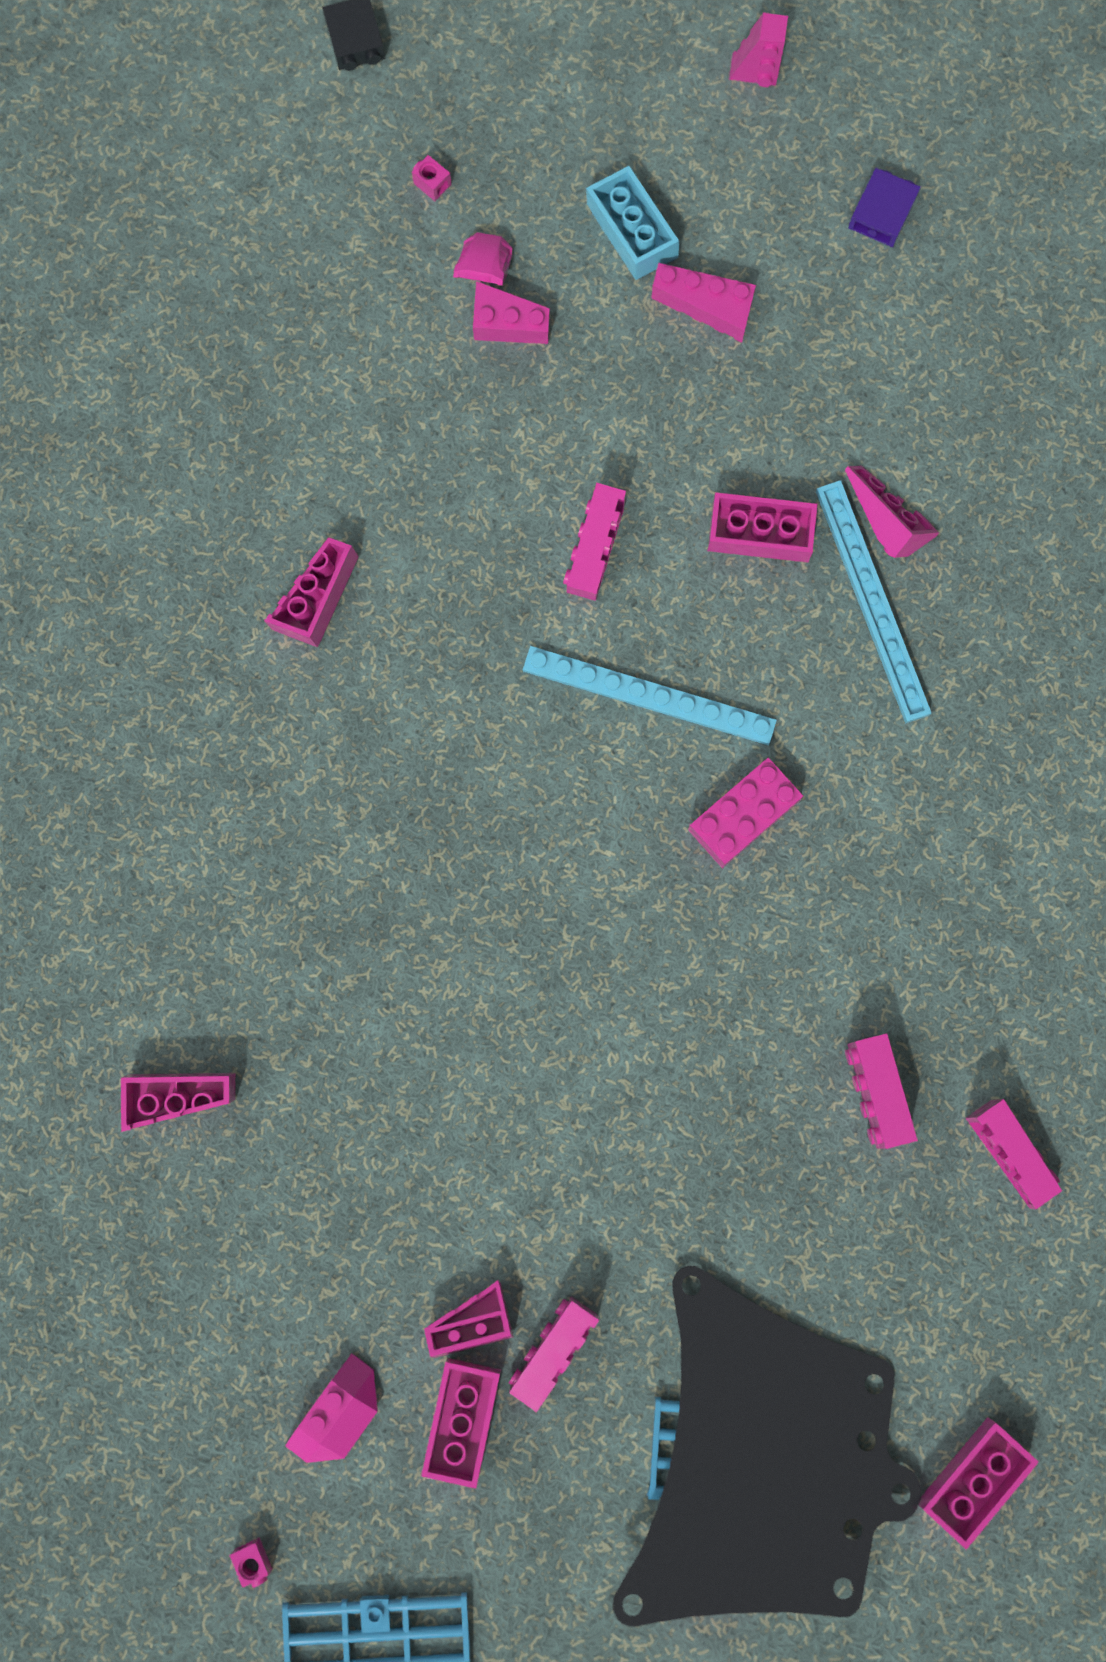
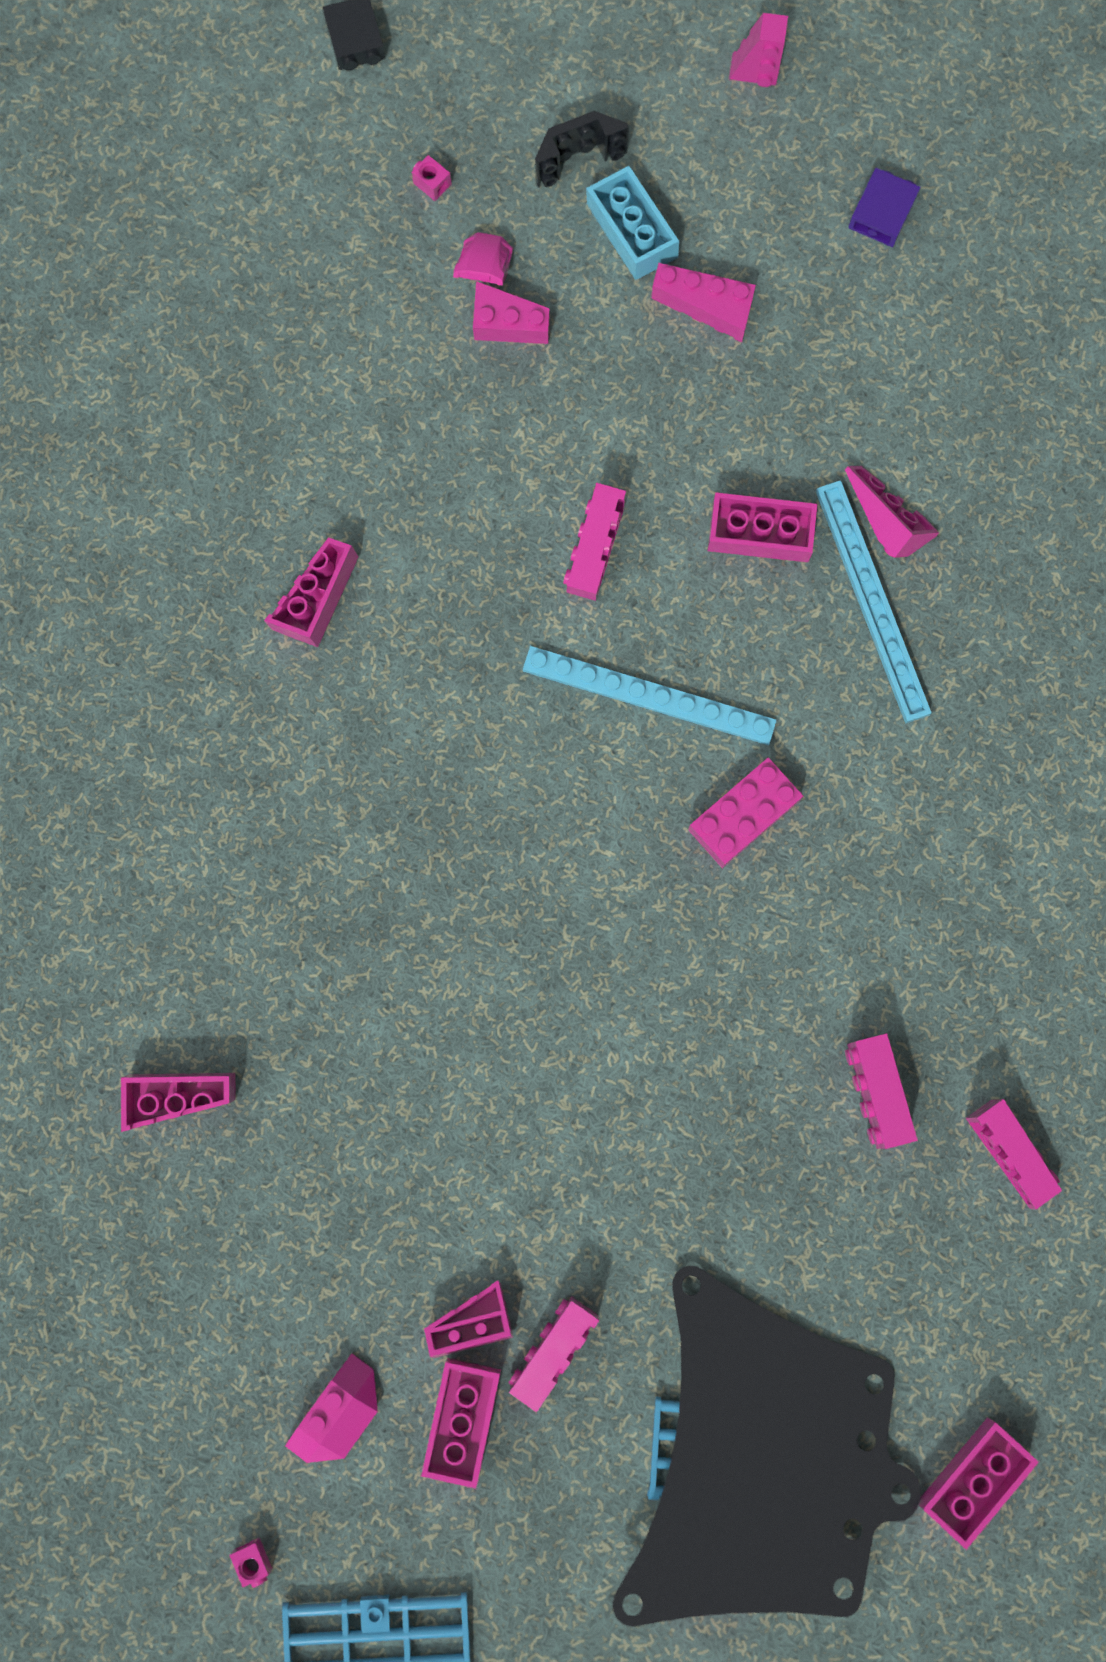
(579, 136): none -> black slope

